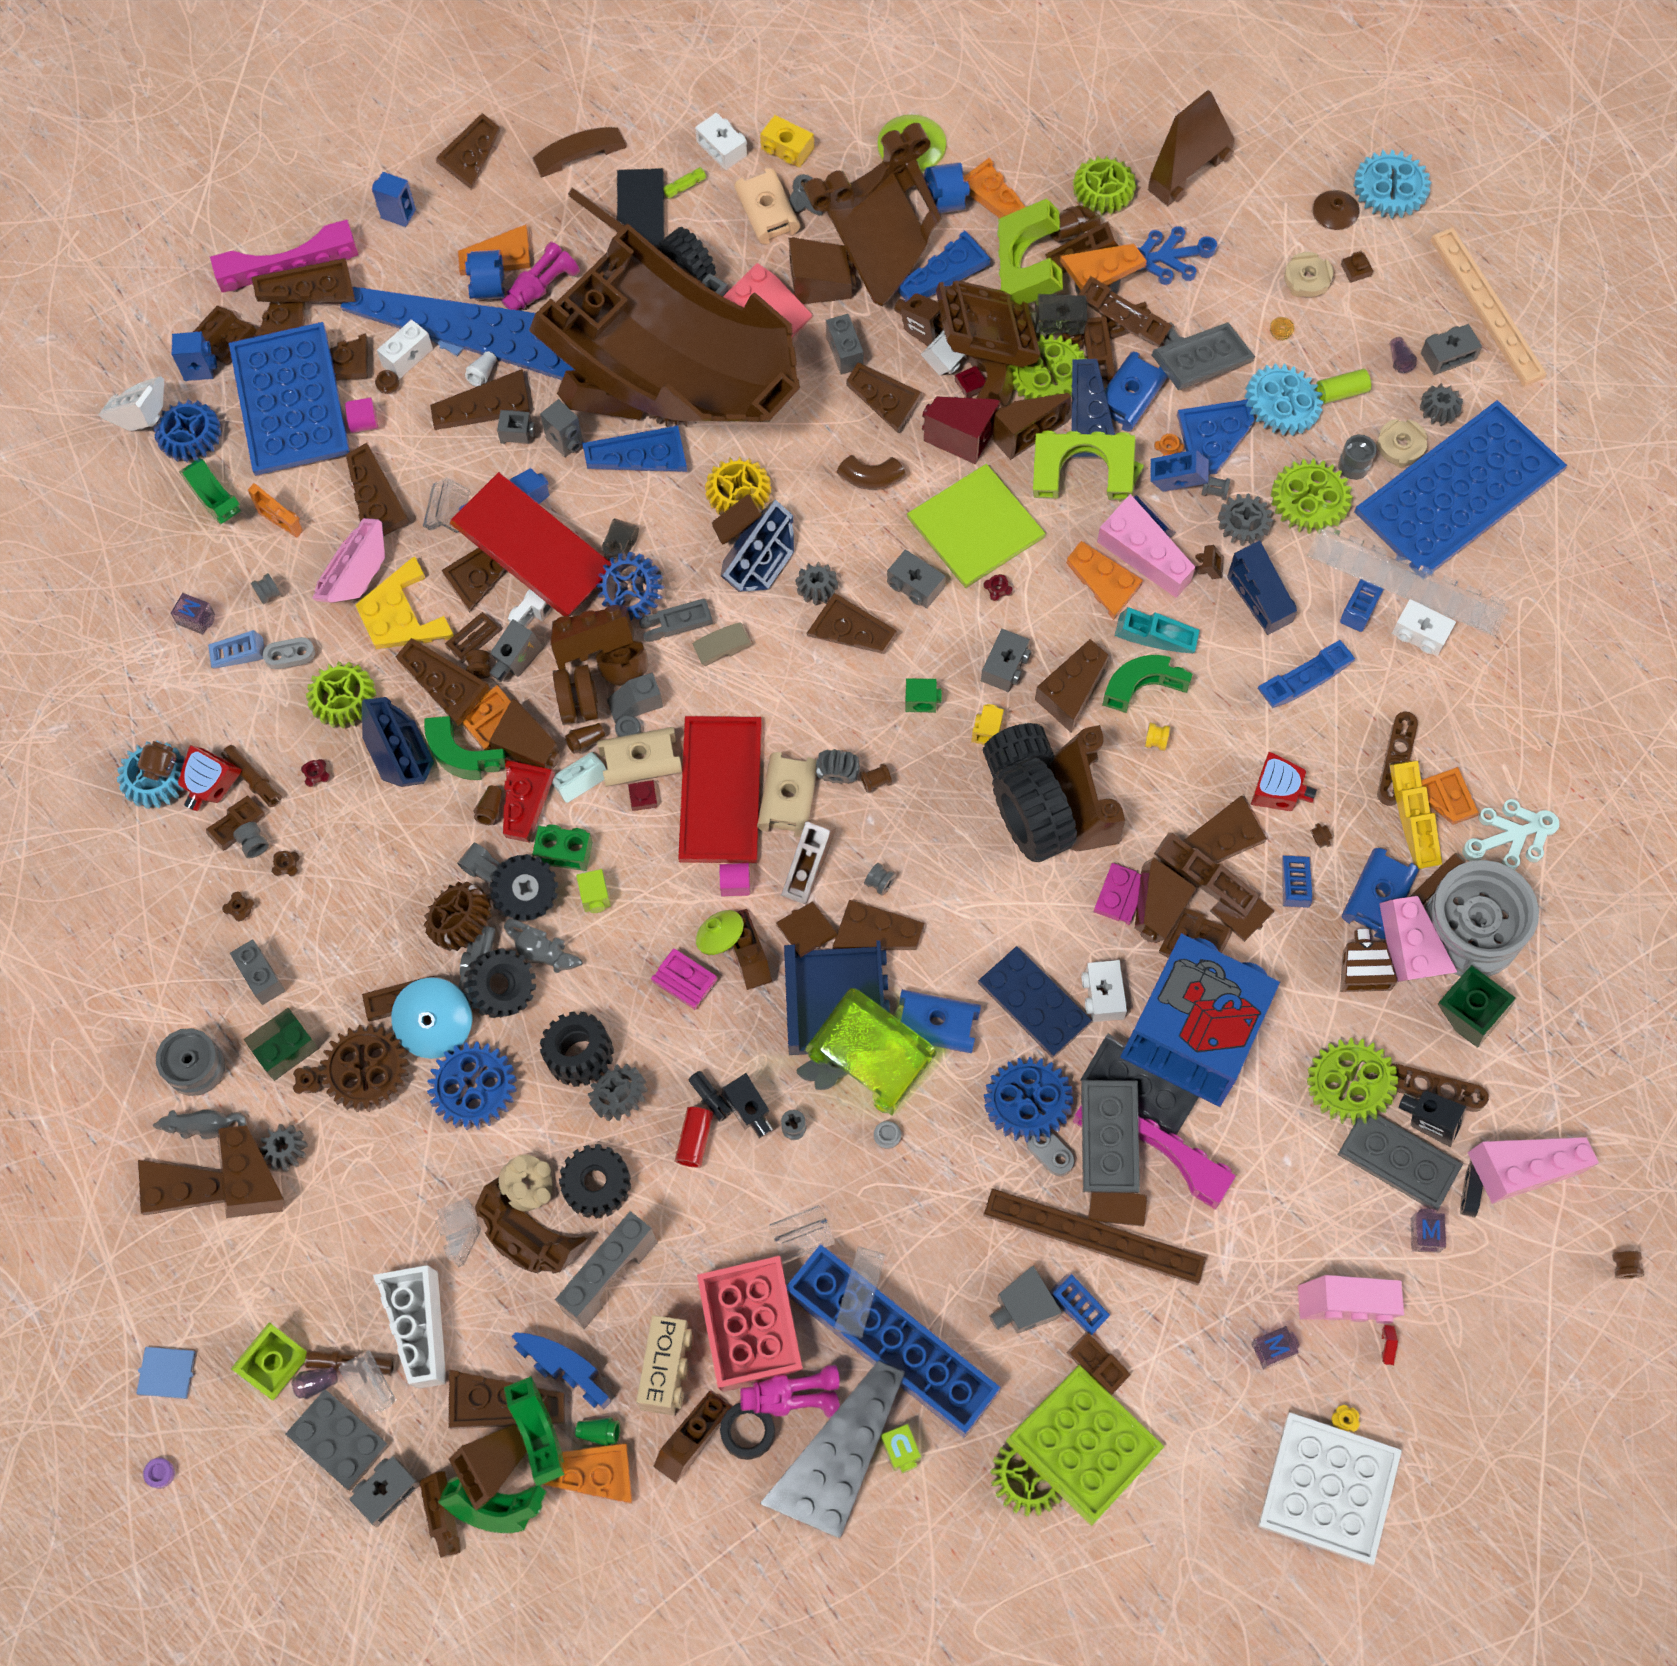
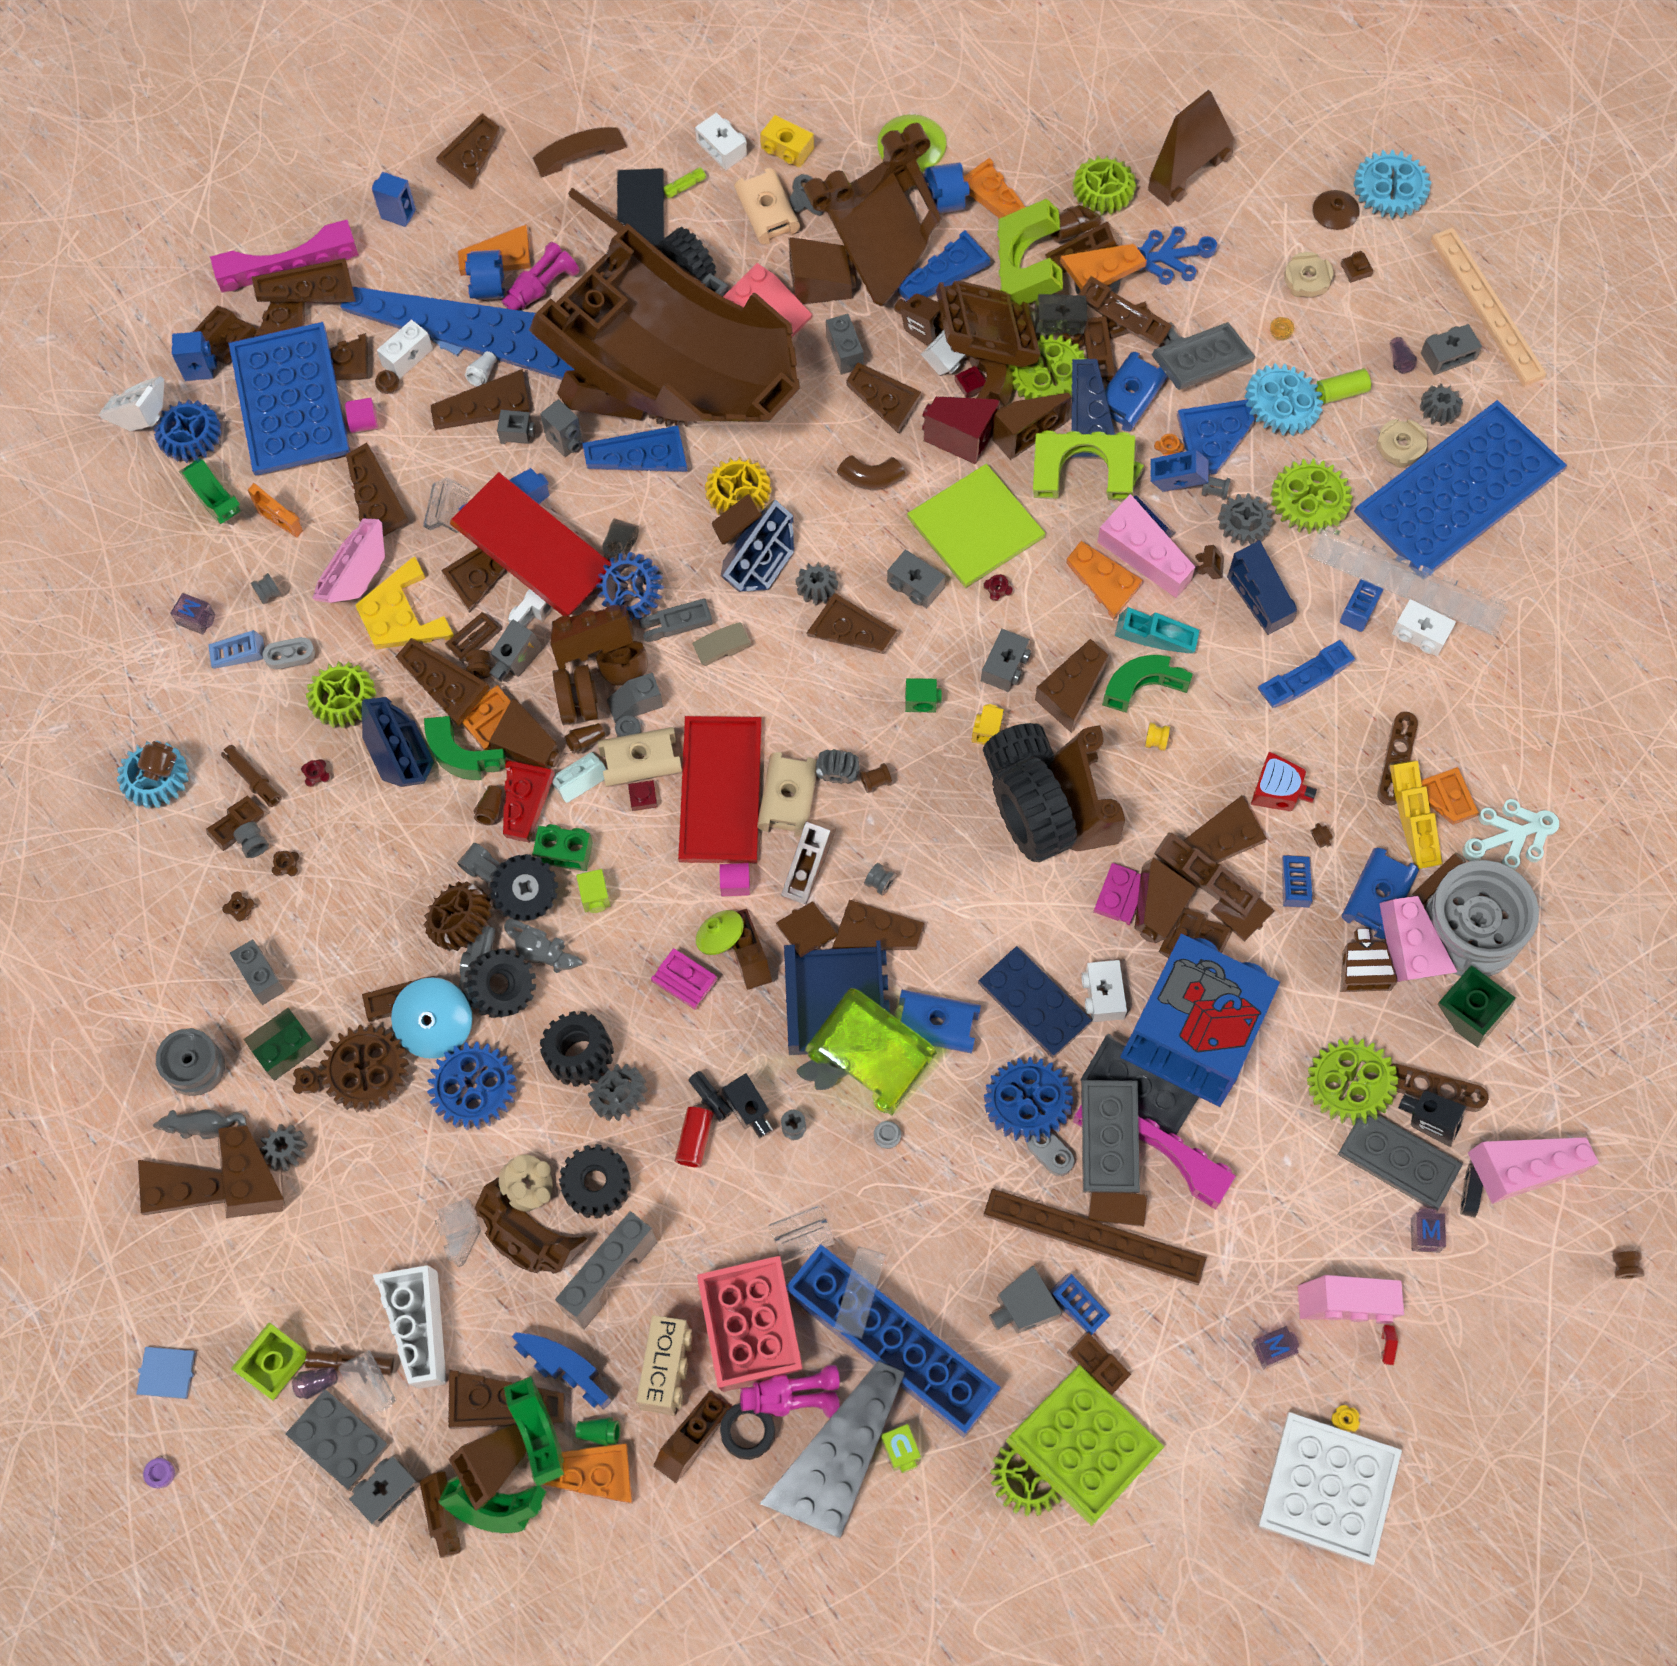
(206, 777): torso -> none
(1357, 457): dark grey wheel -> none

